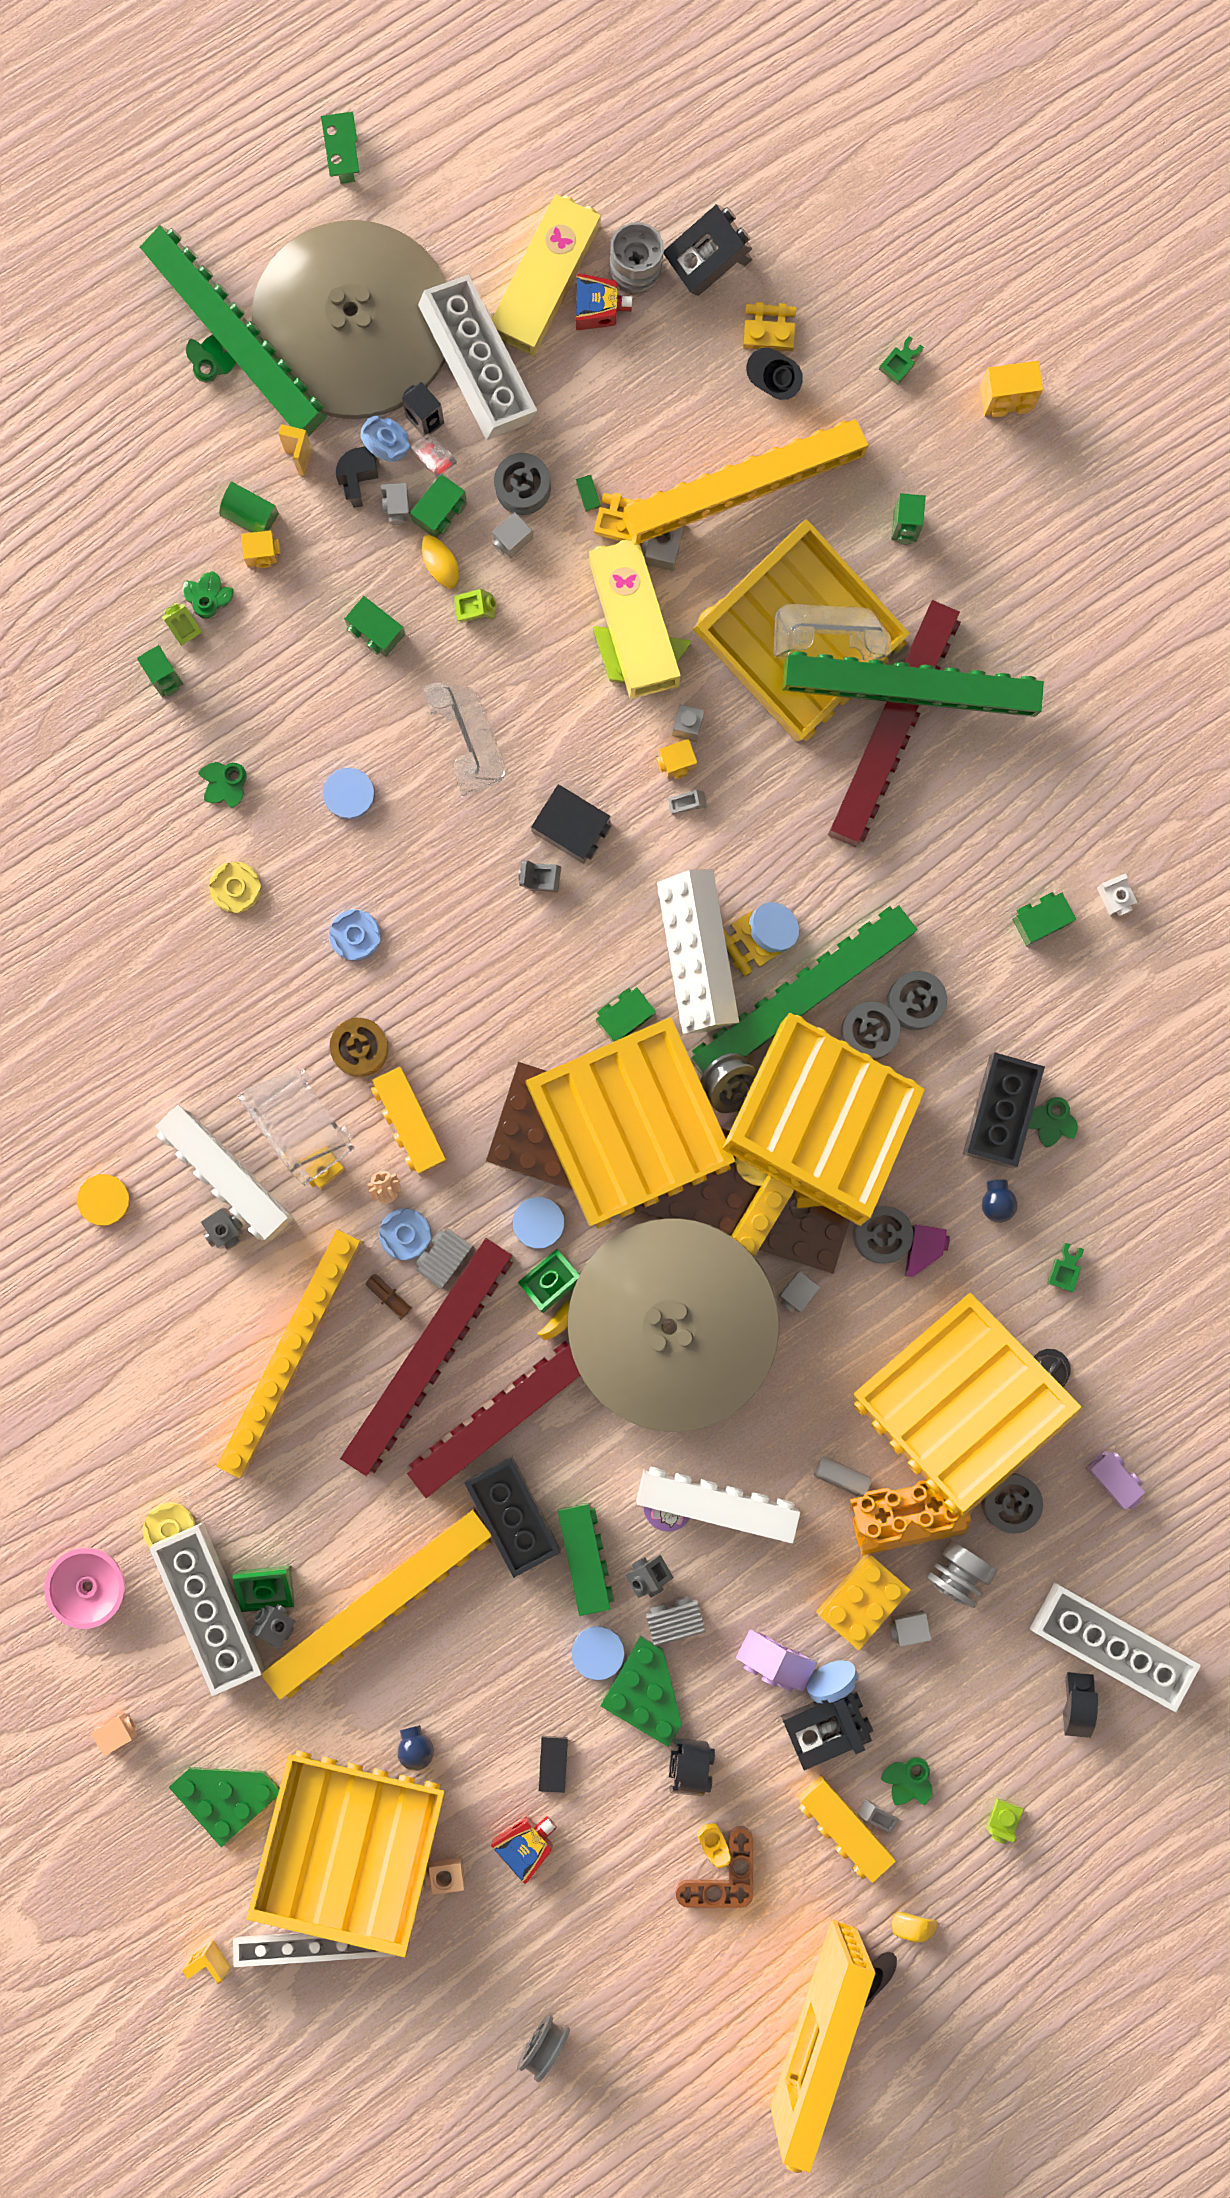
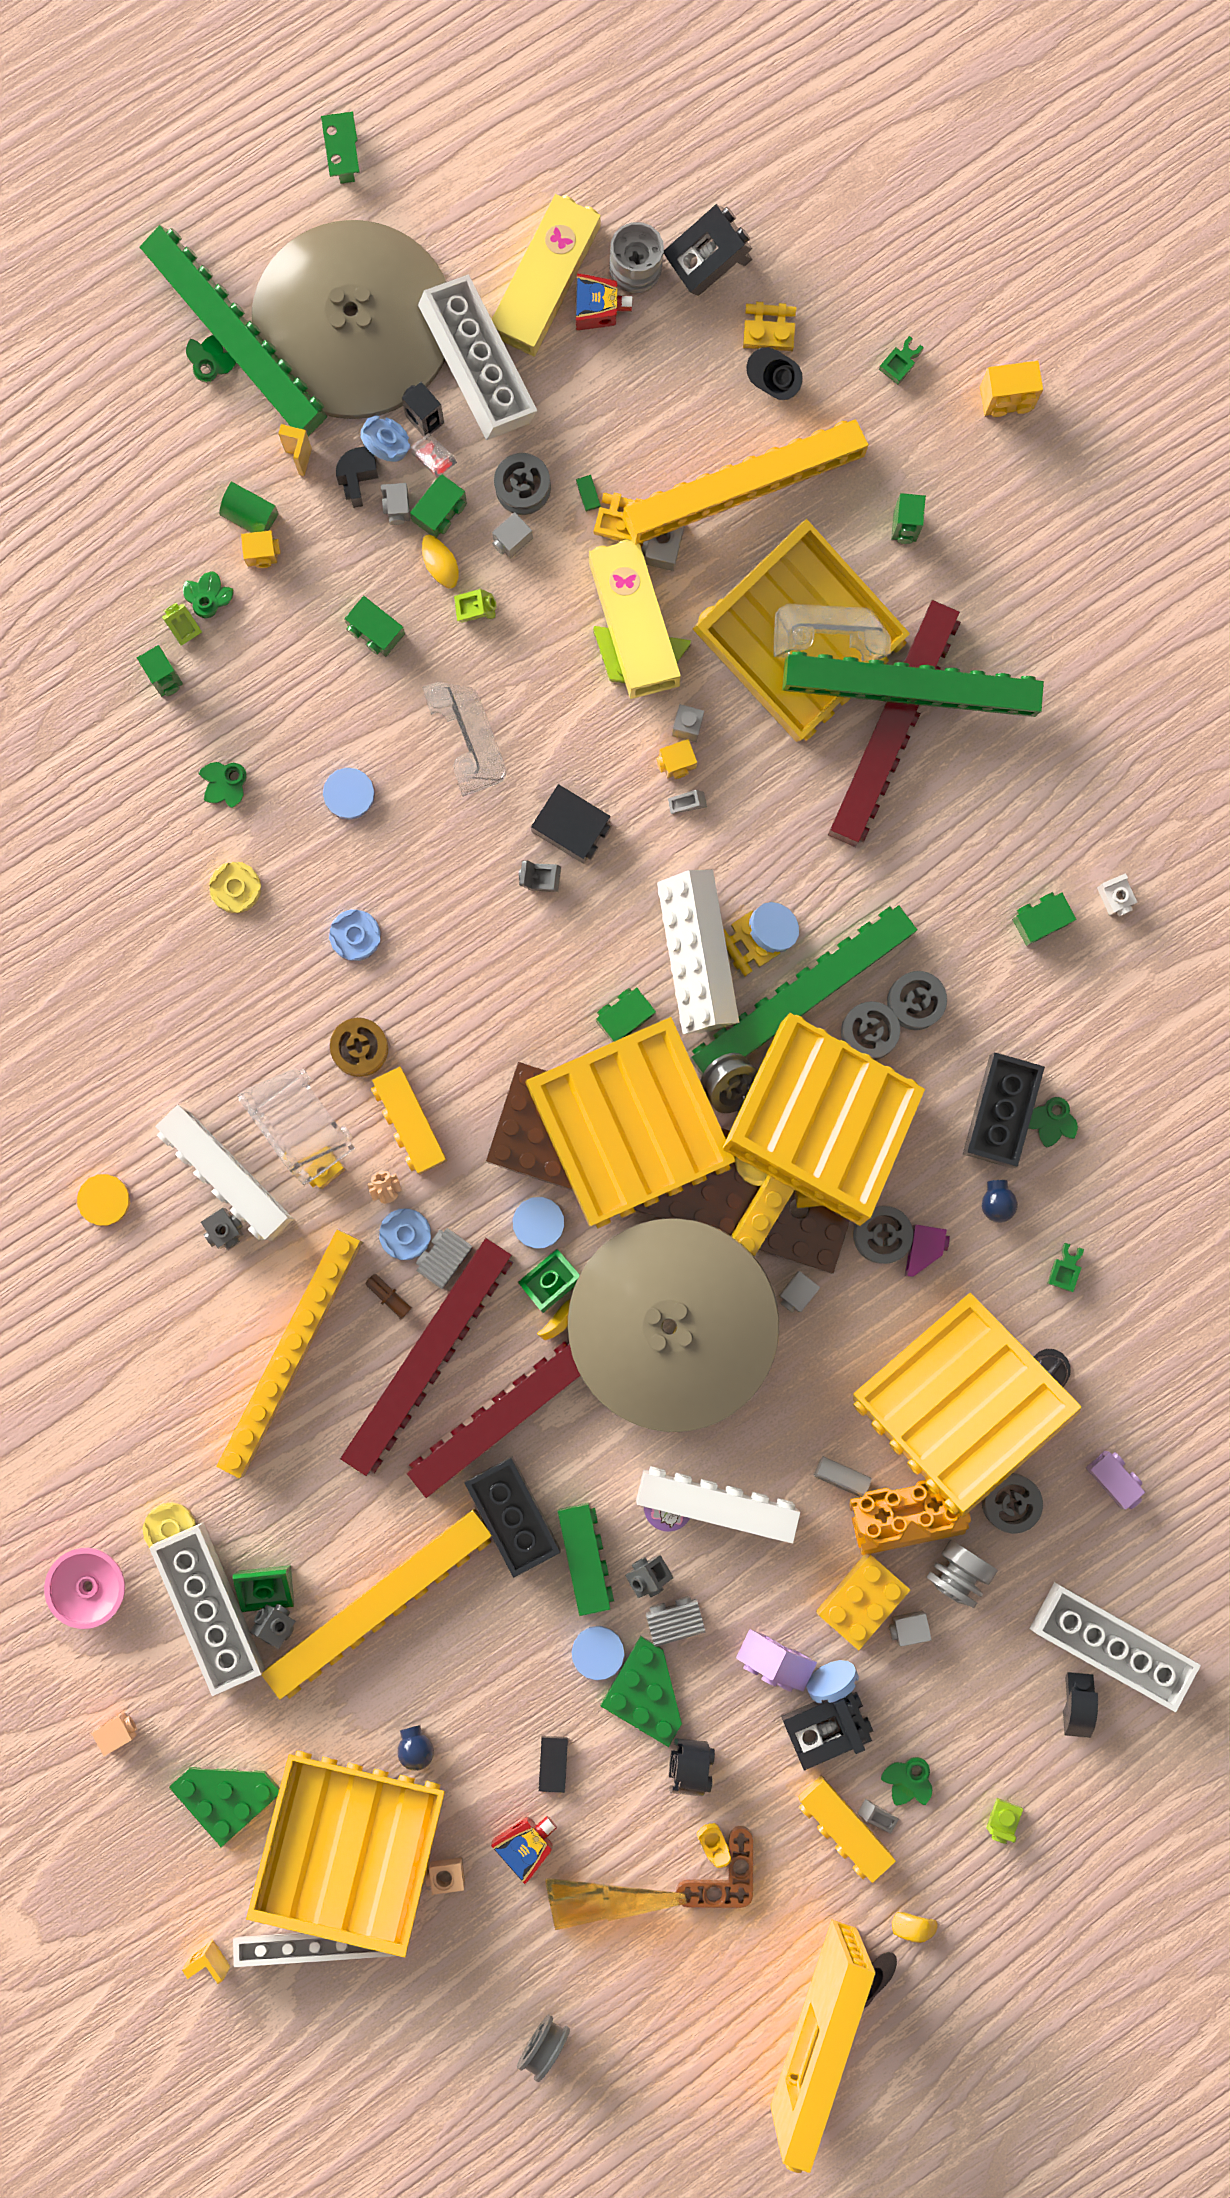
(583, 1902): none -> clear yellow wedge

